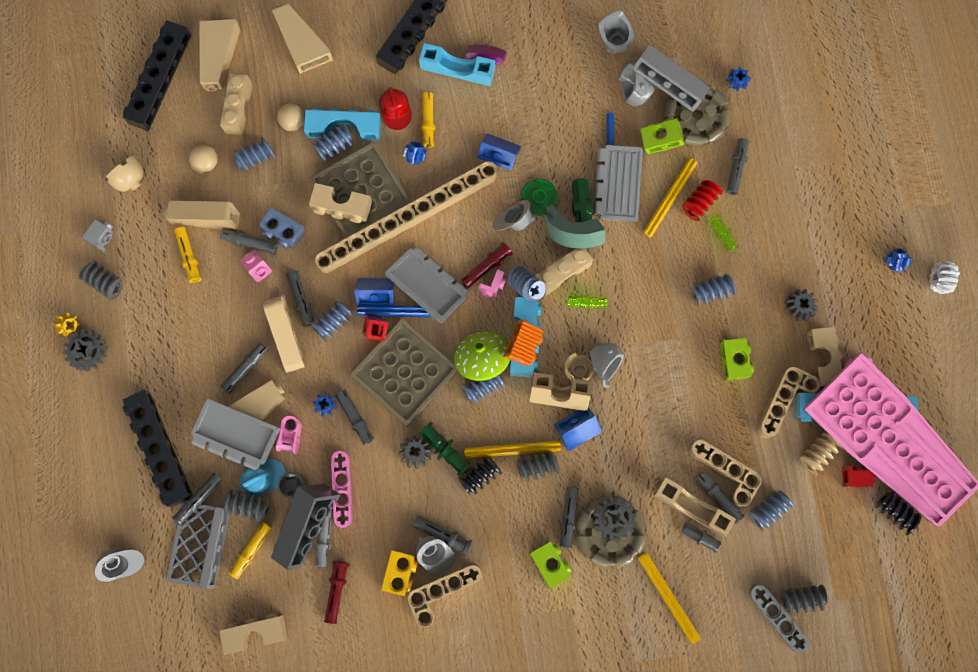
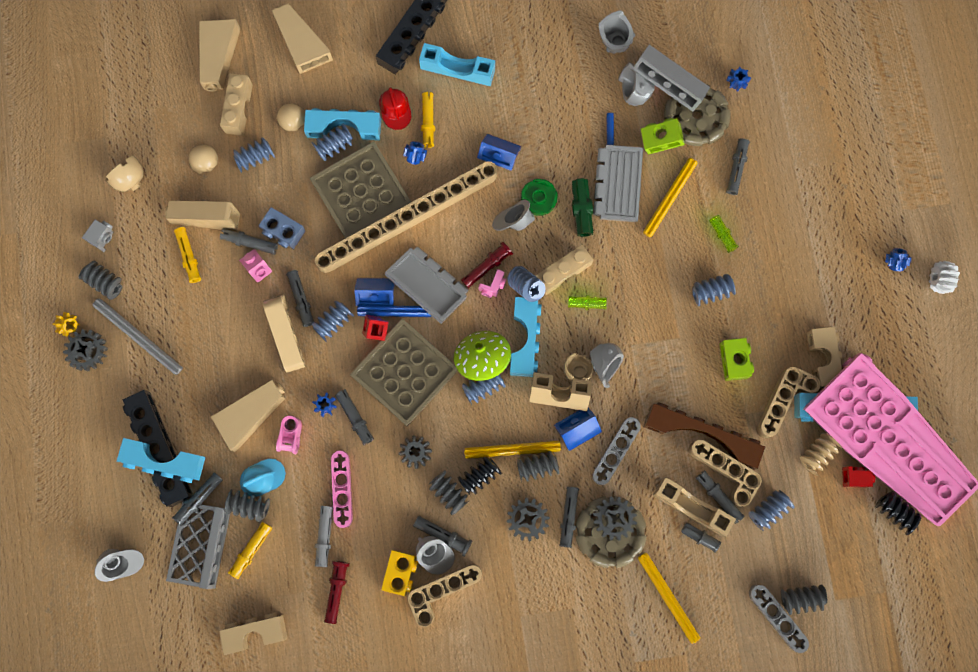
(137, 336): none -> light grey axle
(137, 453): none -> medium azure arch
(144, 117): black brick -> none
(234, 432): light grey hinge -> none
(246, 365): dark grey pin -> none
(289, 483): dark grey wheel -> none
(303, 523): dark grey wedge -> none
(355, 209): tan arch -> none
(444, 448): dark green piece -> none
(448, 493): none -> dark grey piece
(486, 52): magenta slope -> none
(524, 343): orange brick -> none
(532, 528): none -> dark grey gear
(554, 576): lime brick -> none
(573, 234): sand green arch -> none
(618, 452): none -> light grey beam
(664, 420): none -> reddish brown arch
(701, 199): red piece -> none
(808, 308): dark grey gear -> none

